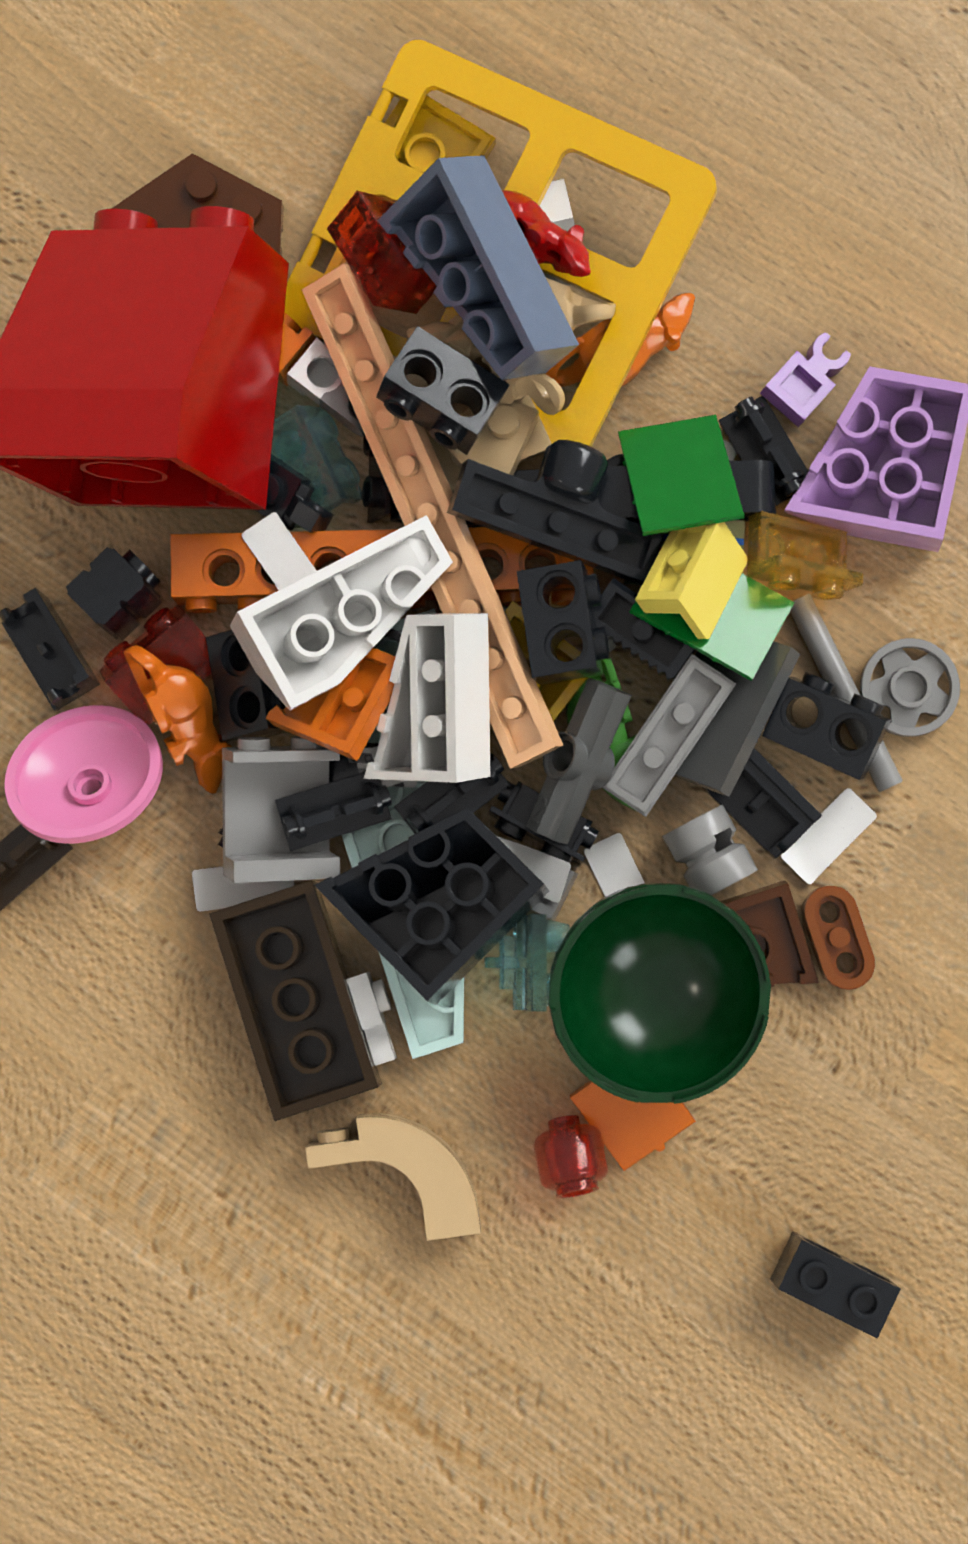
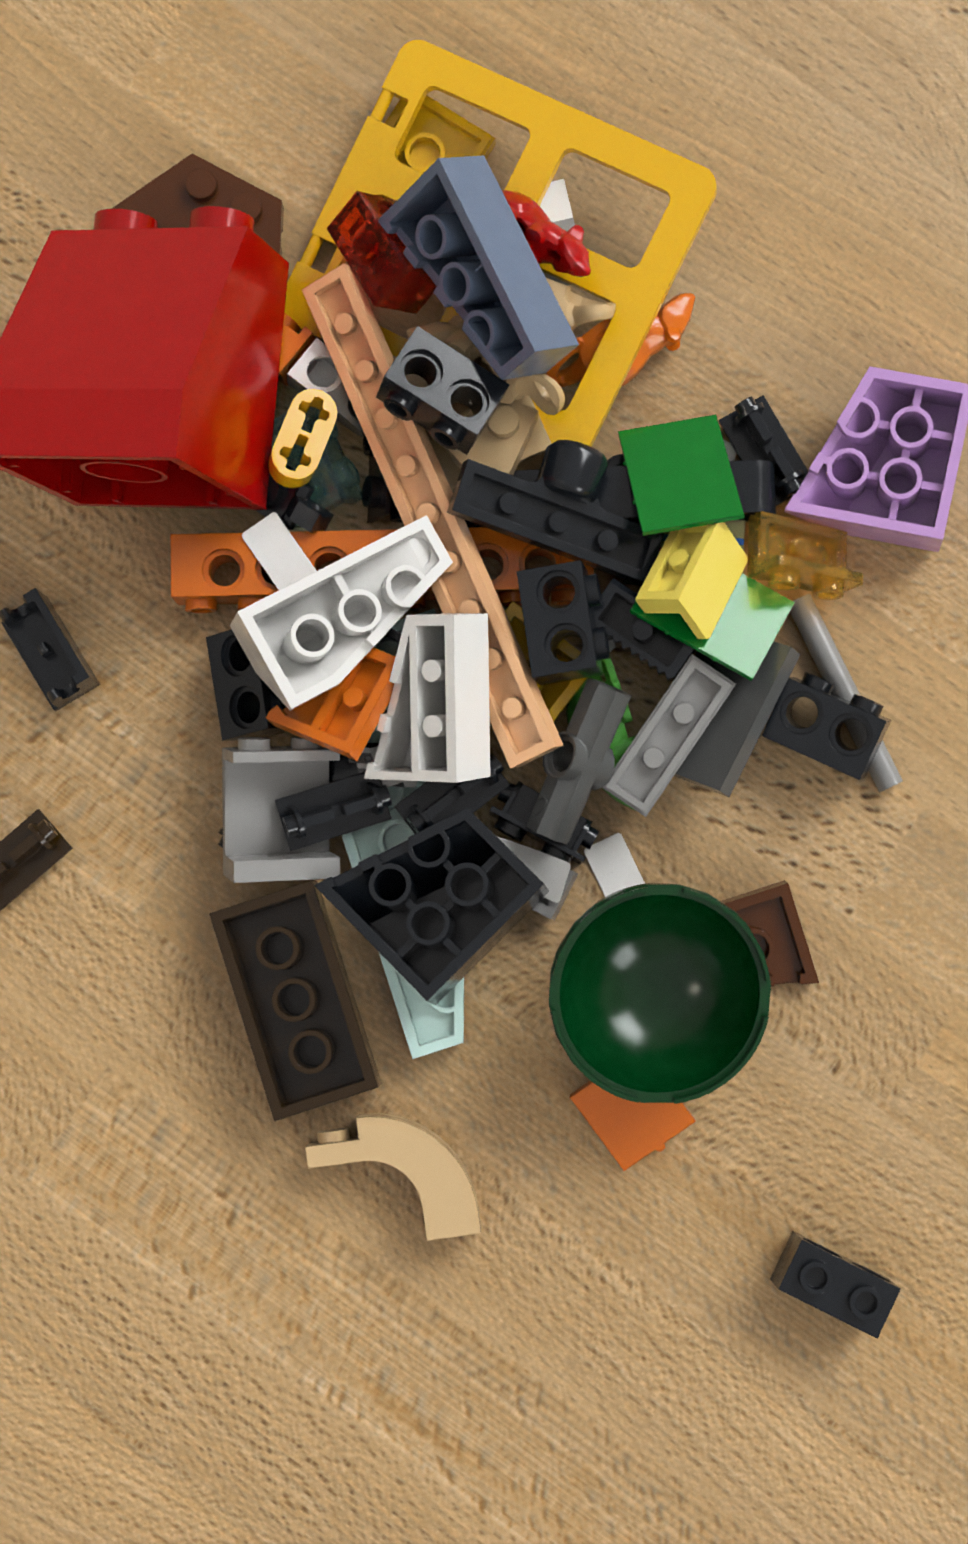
(70, 759): bright pink dish -> none
(116, 592): black brick -> none
(170, 638): clear red bracket -> none
(183, 706): orange animal -> none
(217, 892): white sticker -> none
(292, 434): none -> yellow beam
(370, 1003): white plate -> none
(524, 960): clear light blue hips -> none
(570, 1157): clear red head -> none
(710, 852): light grey wheel -> none
(768, 806): black hinge -> none
(803, 381): plate -> none
(829, 836): white sticker -> none
(841, 935): dark orange plate -> none
(911, 686): light grey wheel -> none

